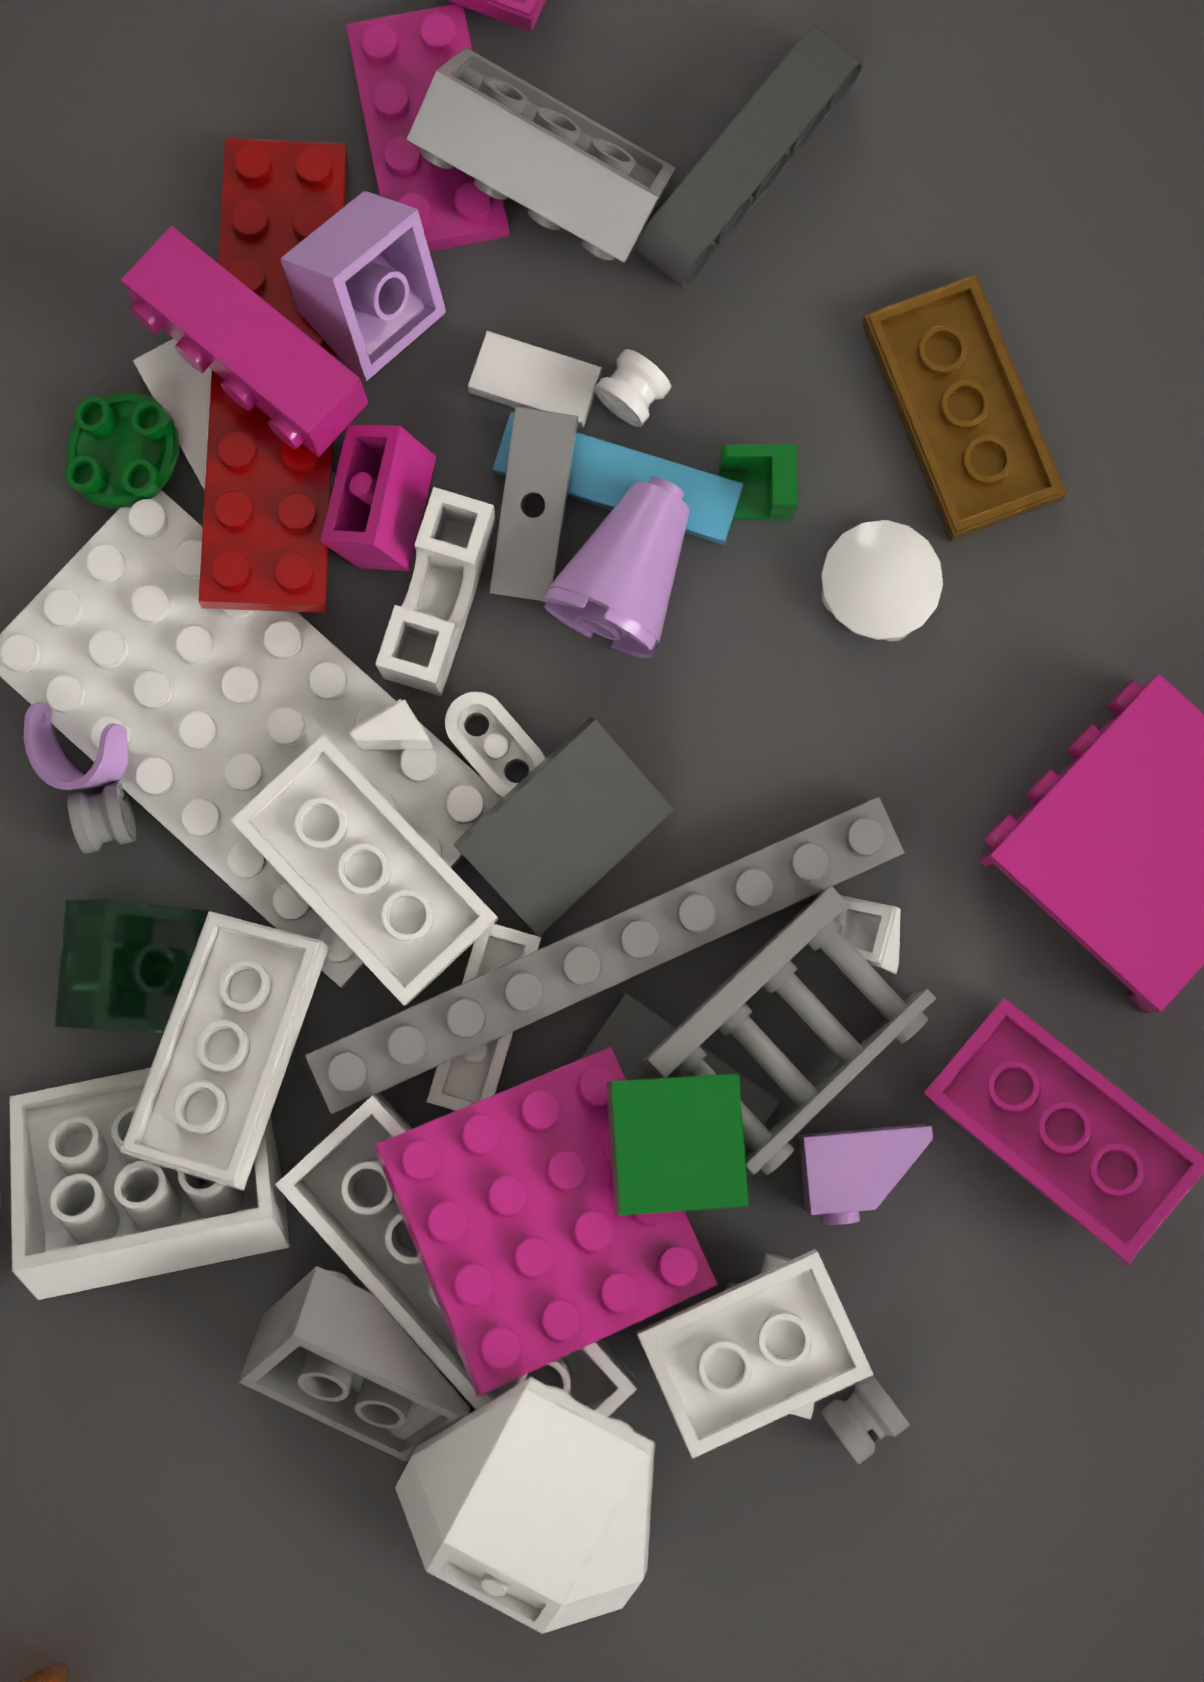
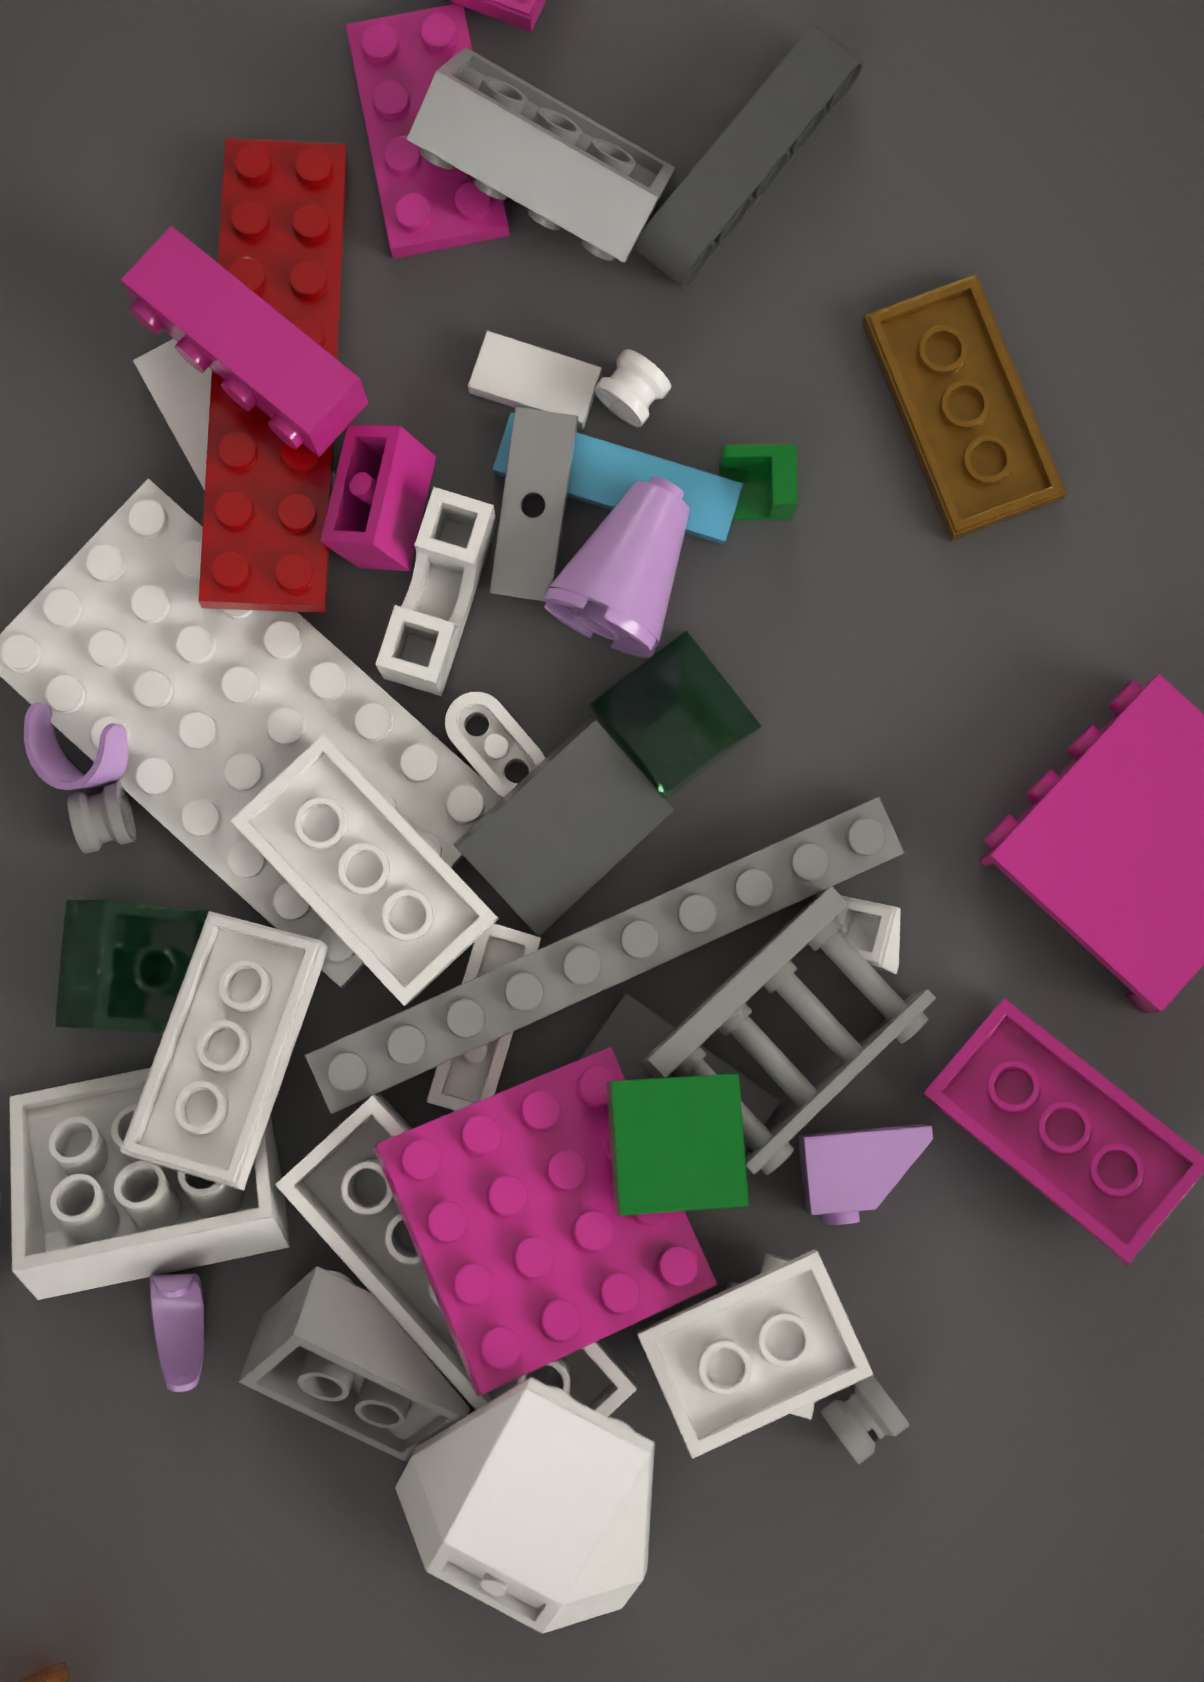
(121, 449): green dish -> none
(179, 1328): none -> lavender helmet
(366, 281): lavender slope -> none
(391, 730): white slope -> none
(675, 715): none -> clear green slope
(881, 580): white dish -> none

